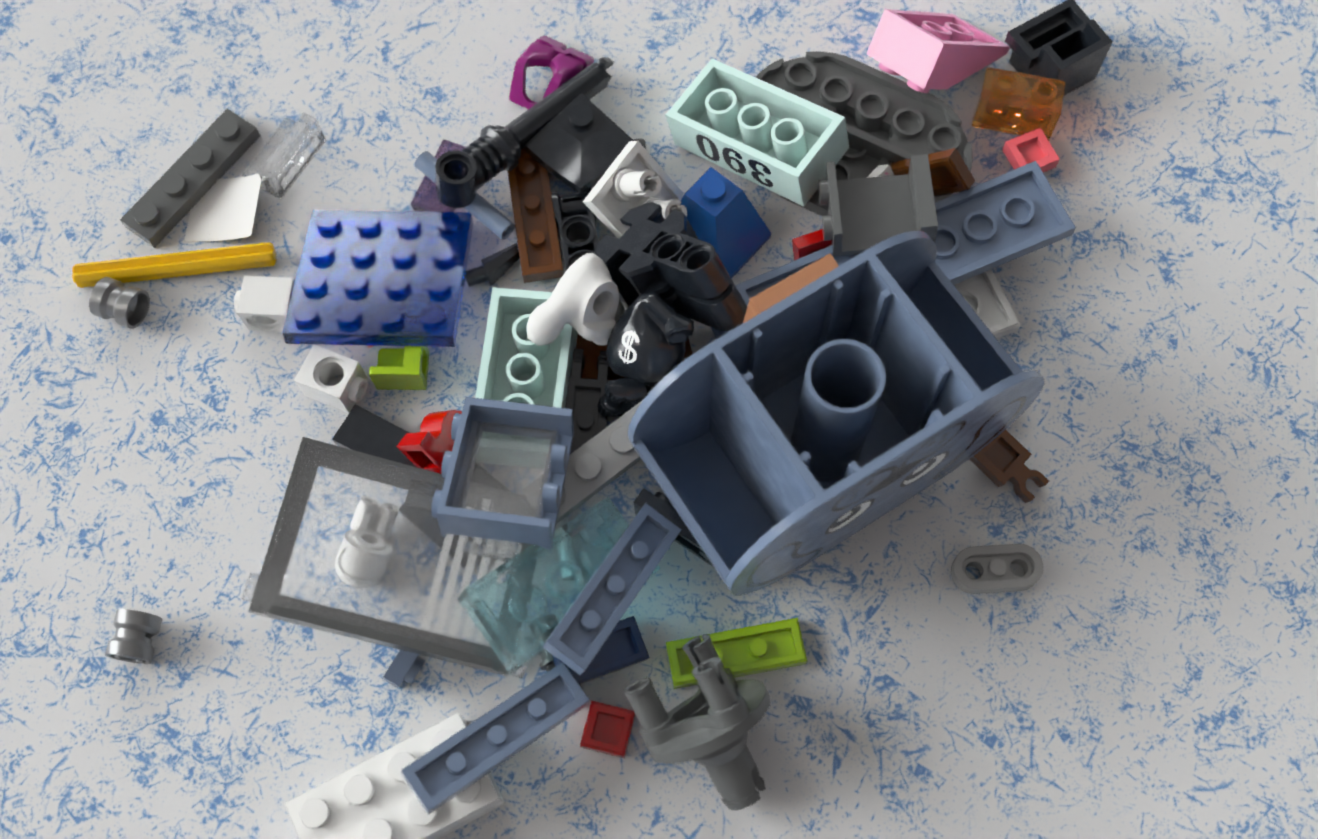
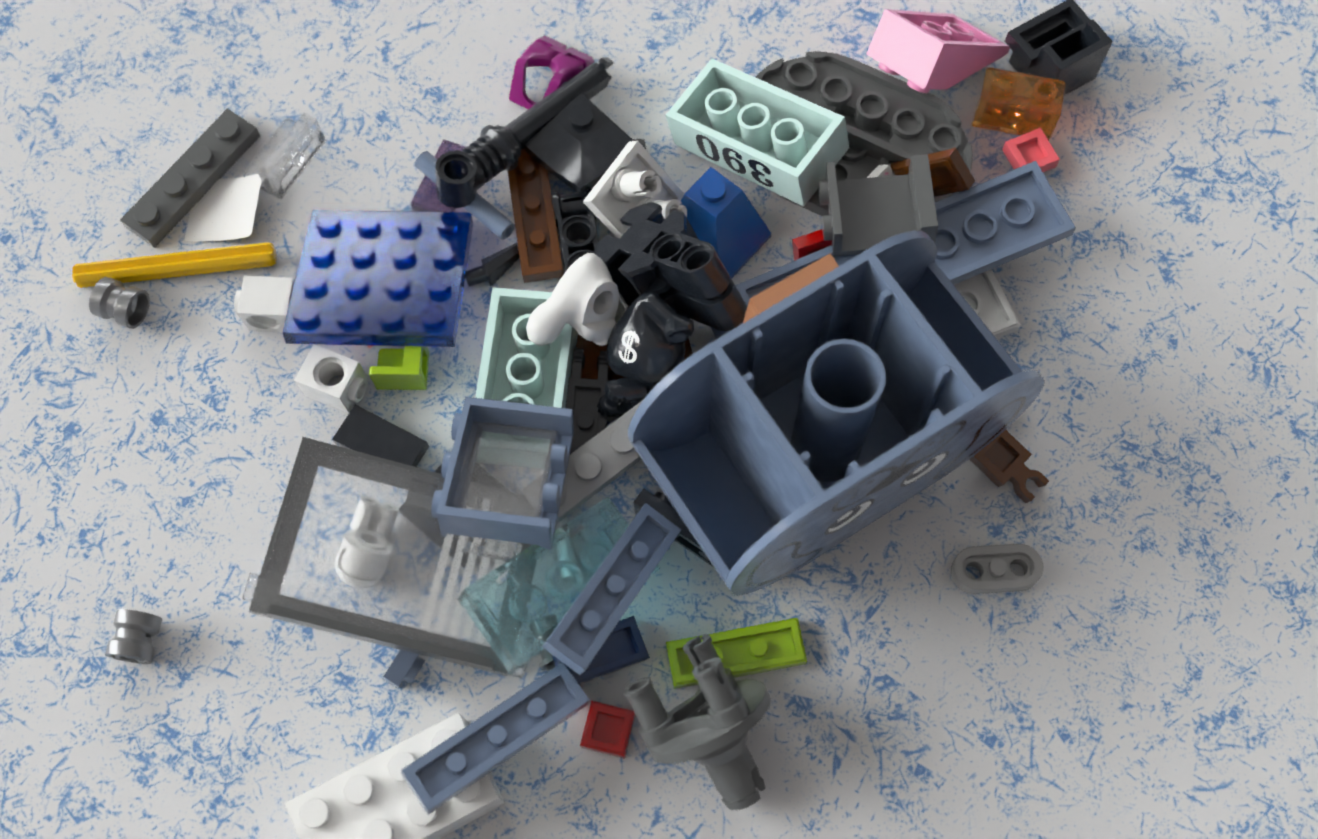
(428, 446): red leg -> none

